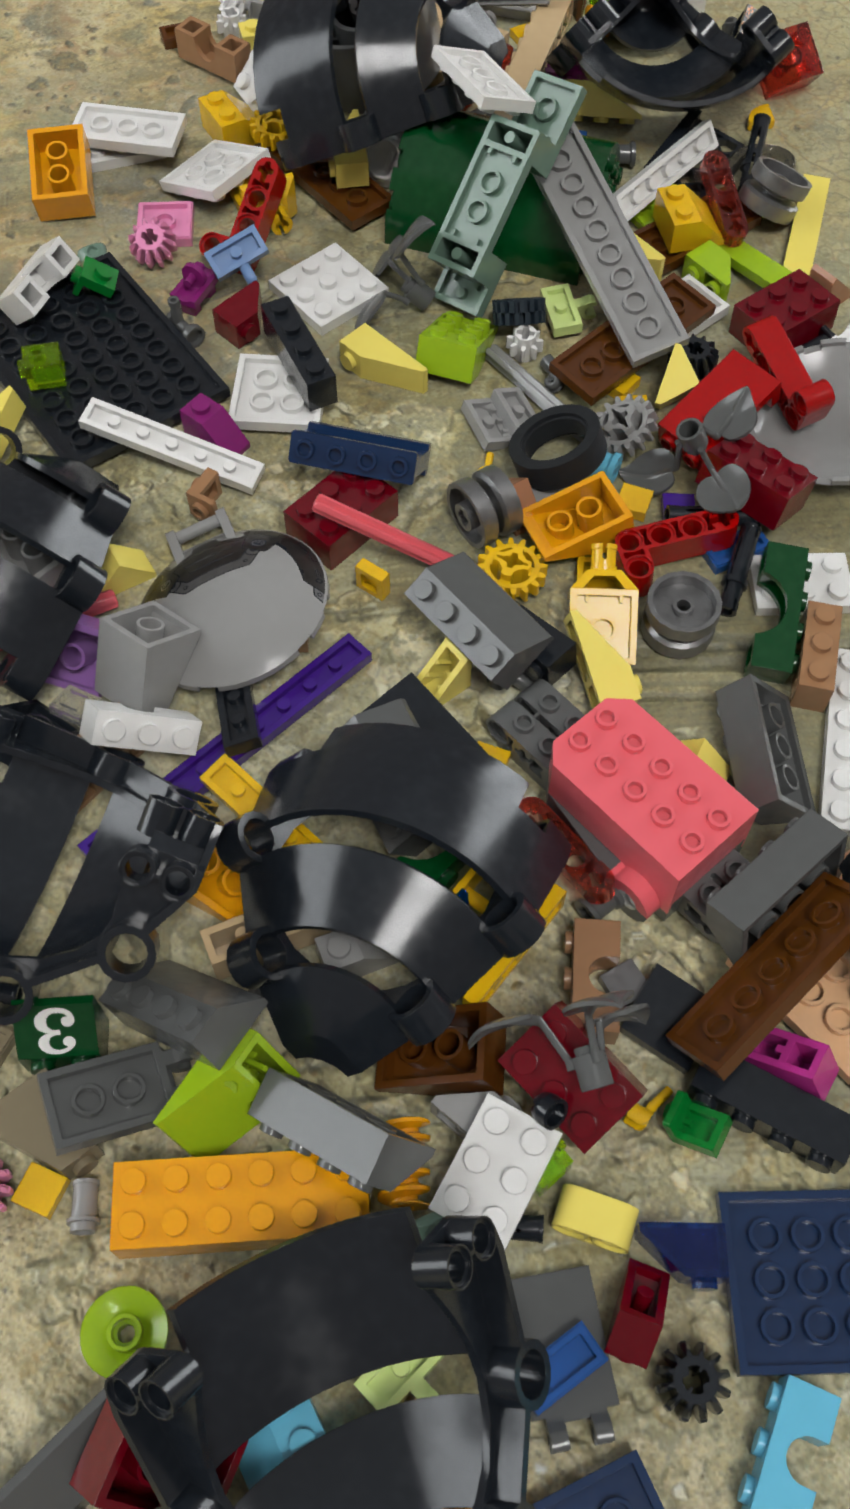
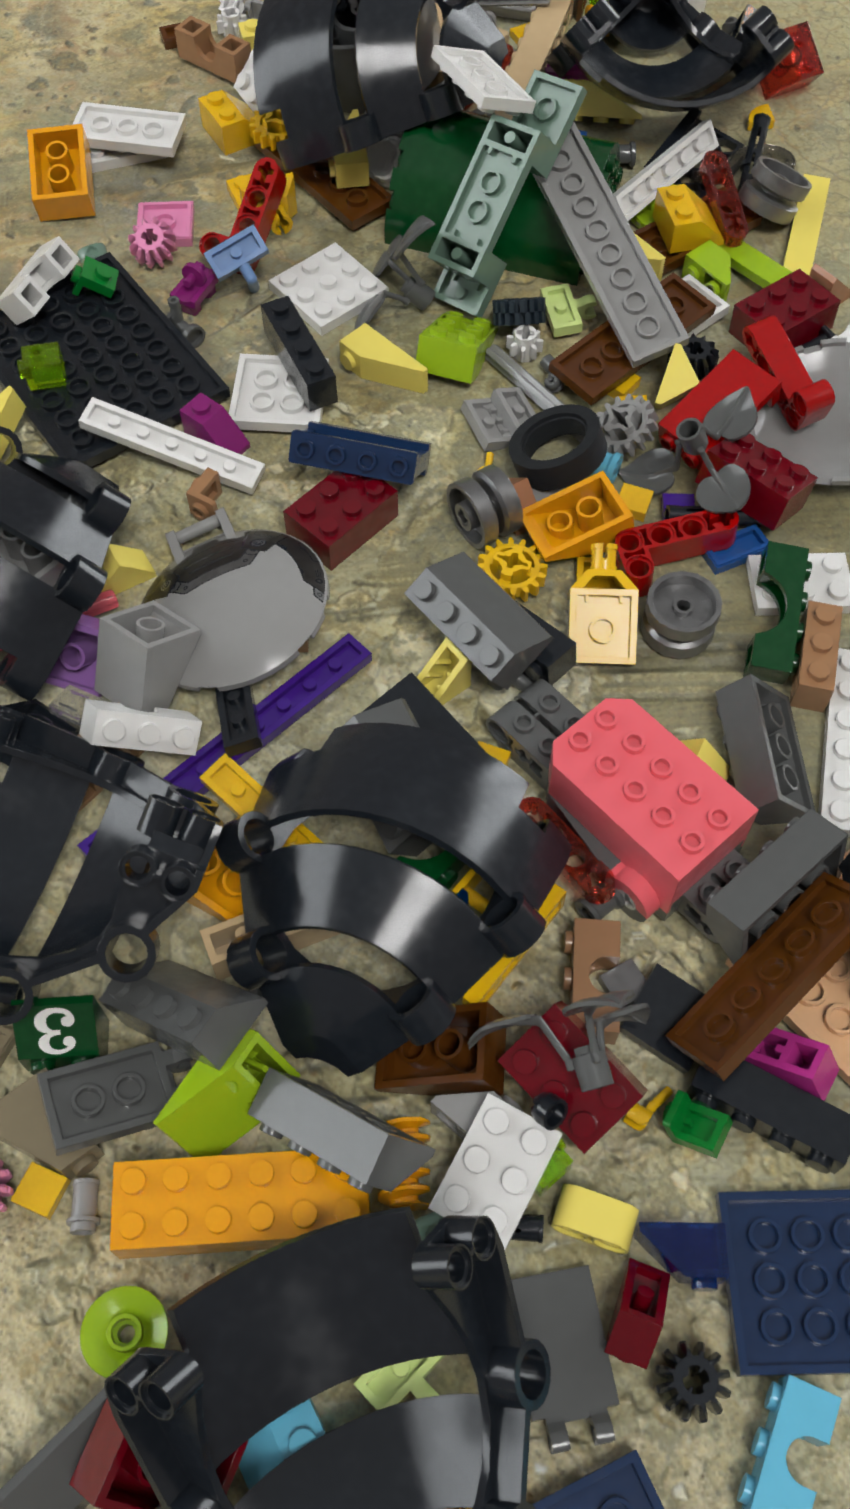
(214, 170): white plate -> none
(240, 316): dark red slope -> none
(351, 954): light grey slope -> none
(372, 579): yellow tile -> none
(378, 530): coral axle -> none
(571, 1361): blue tile -> none
(600, 665): light yellow slope -> none
(735, 580): black pin -> none

